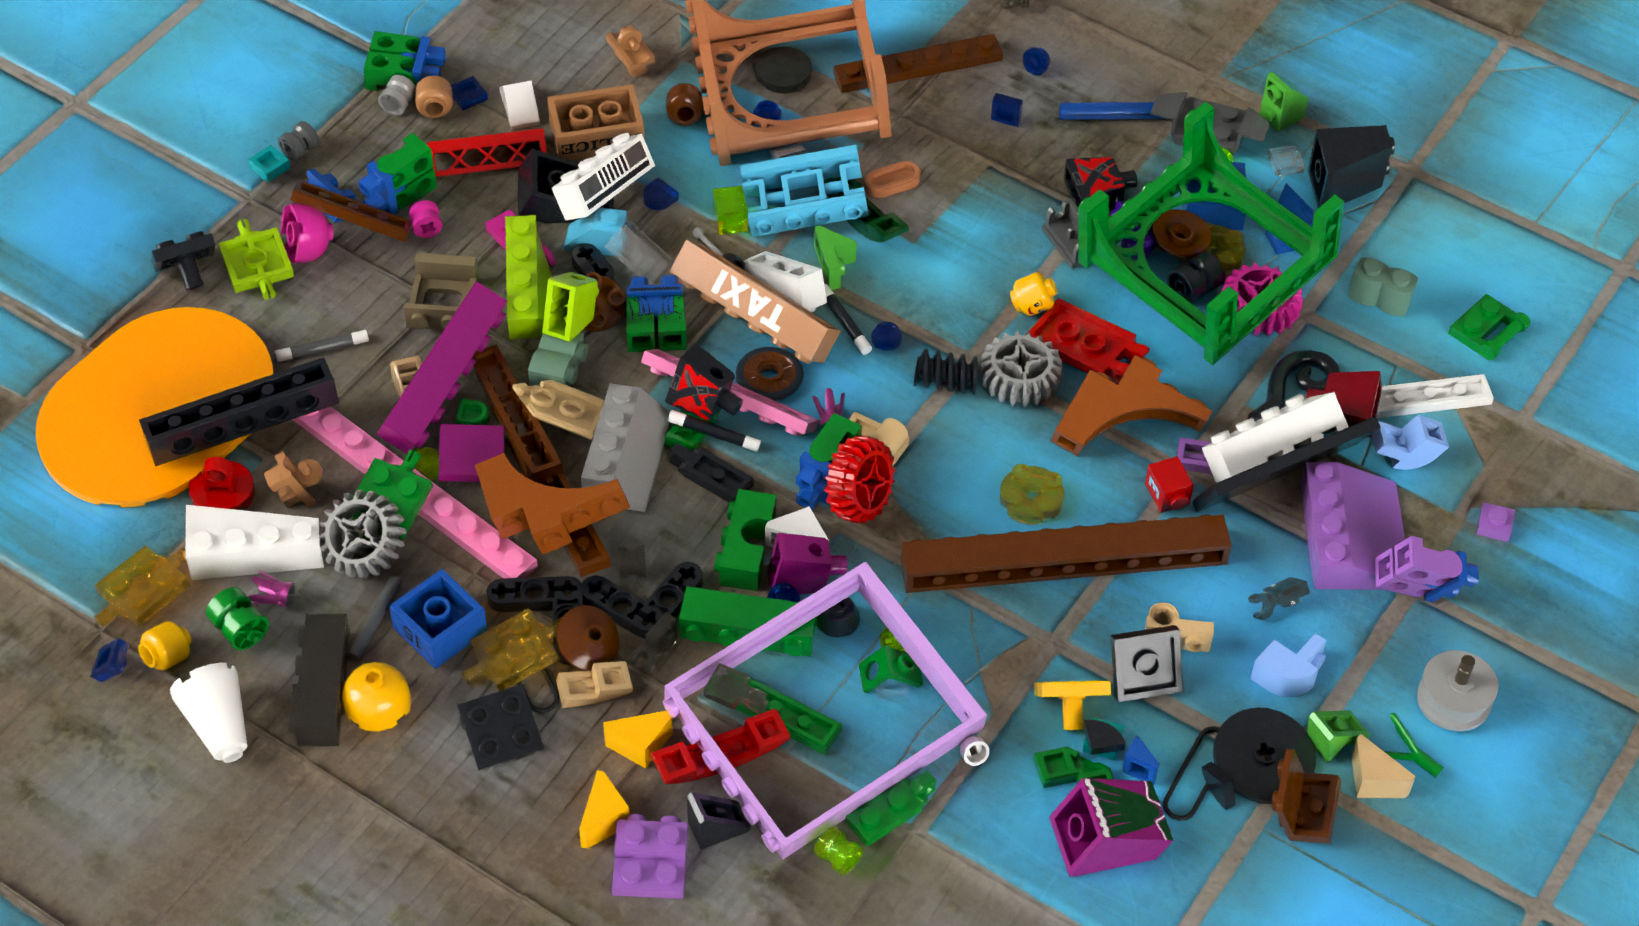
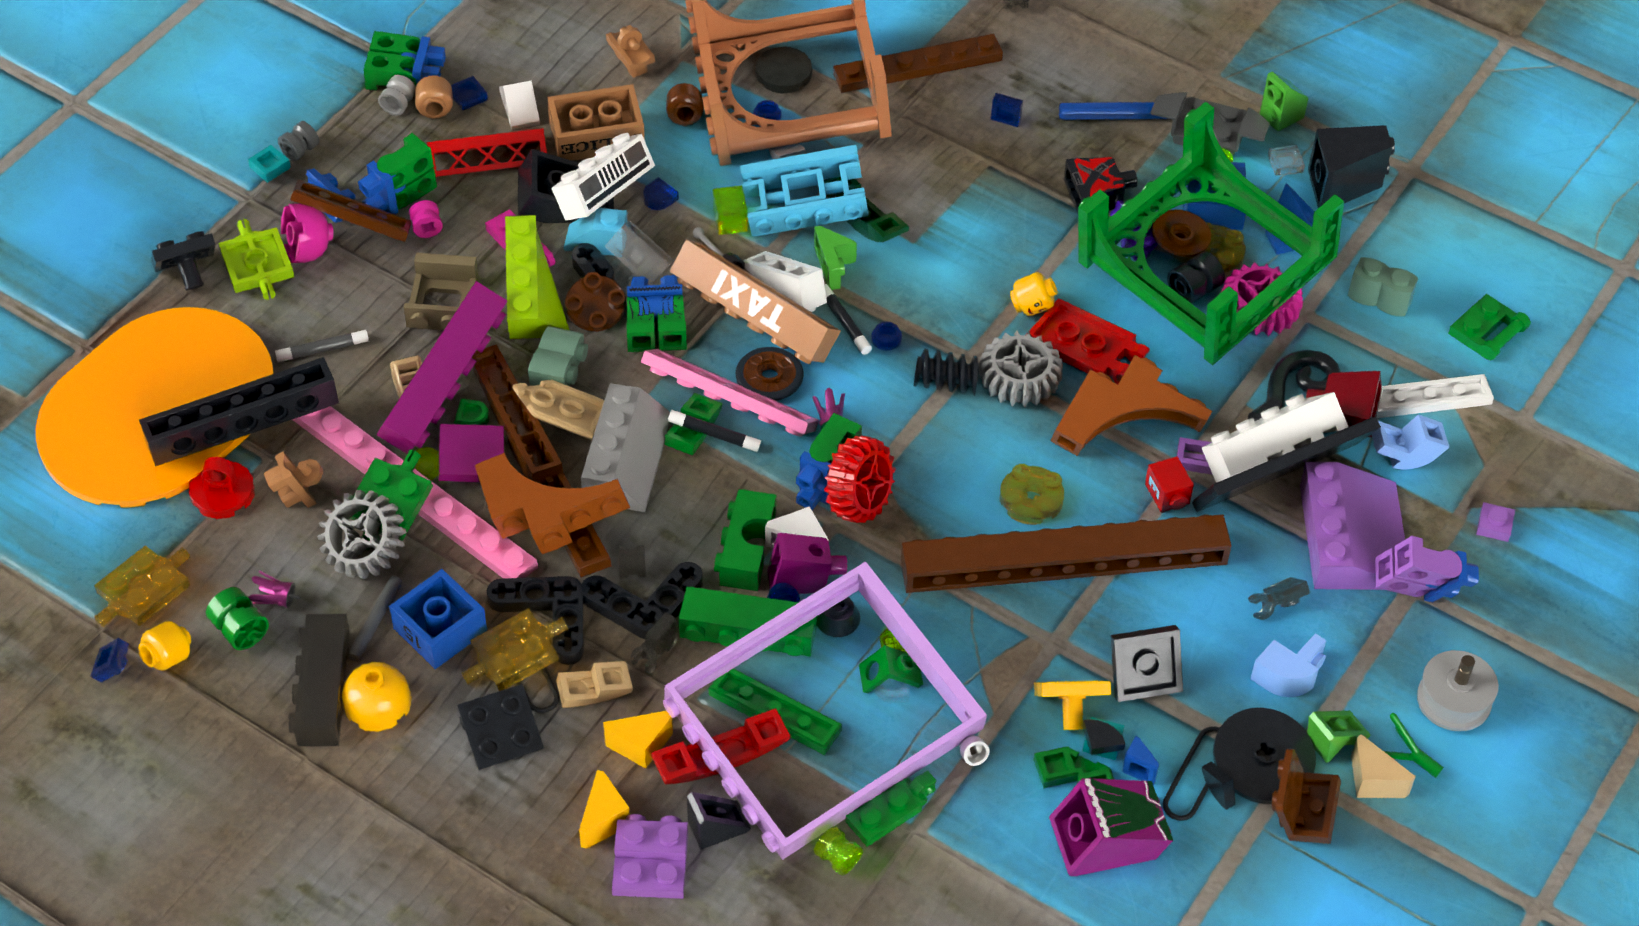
(214, 709): white cone -> none
(244, 542): white wedge -> none
(569, 305): lime torso -> none
(577, 645): reddish brown dish -> none
(702, 385): torso -> none
(710, 472): black hinge -> none
(731, 687): clear smoke plate -> none
(890, 432): tan plate -> none
(892, 179): nougat tile -> none
(1036, 60): clear blue plate -> none
(1063, 231): dark grey hinge -> none
(1194, 635): tan plate -> none

